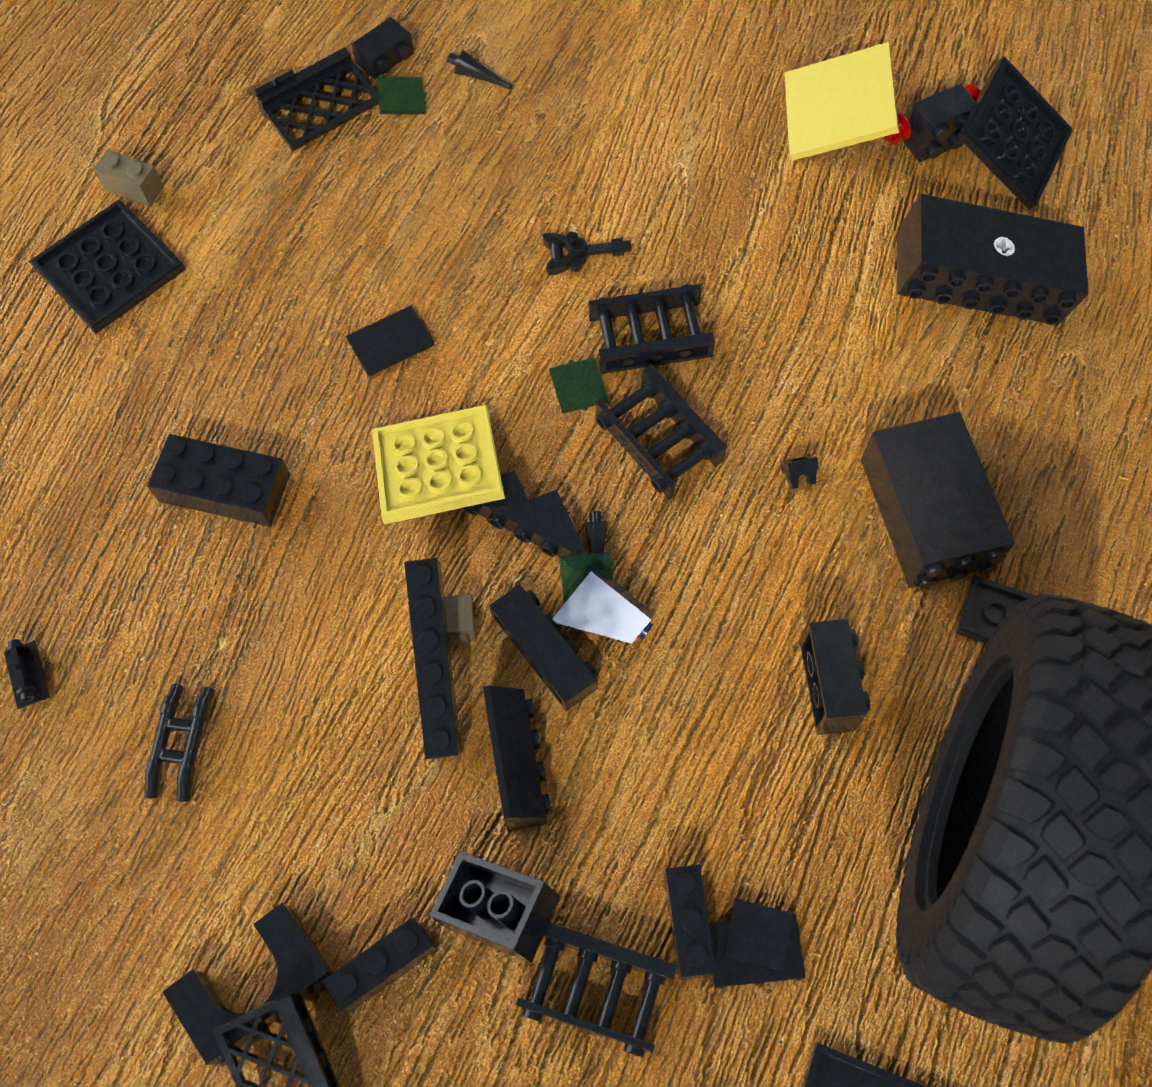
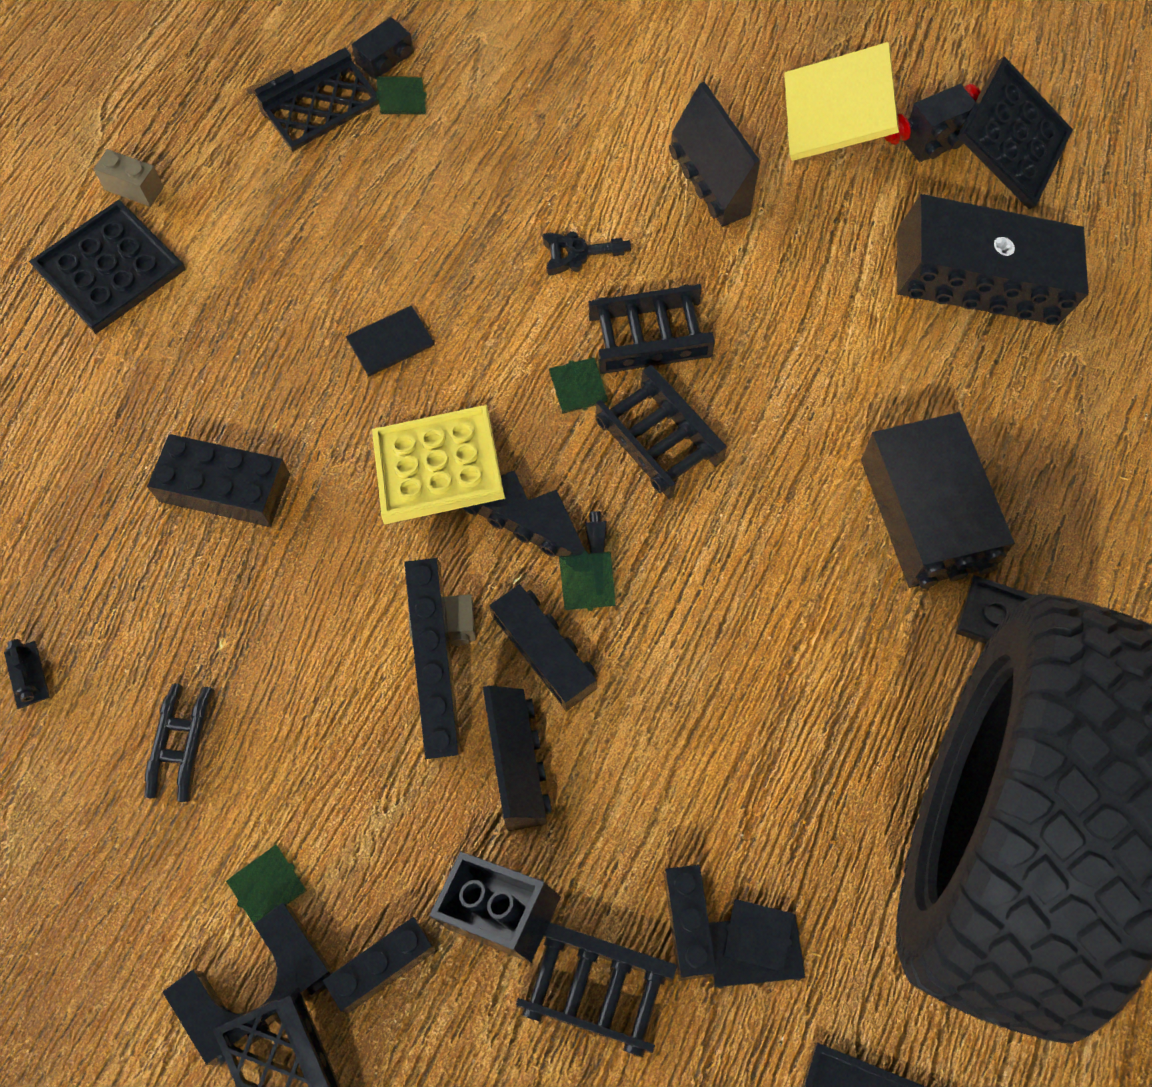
(266, 884): none -> clear green piece
(470, 67): black piece -> none
(605, 609): slope -> none
(715, 157): none -> black slope
(798, 466): black tile -> none
(834, 677): black brick -> none

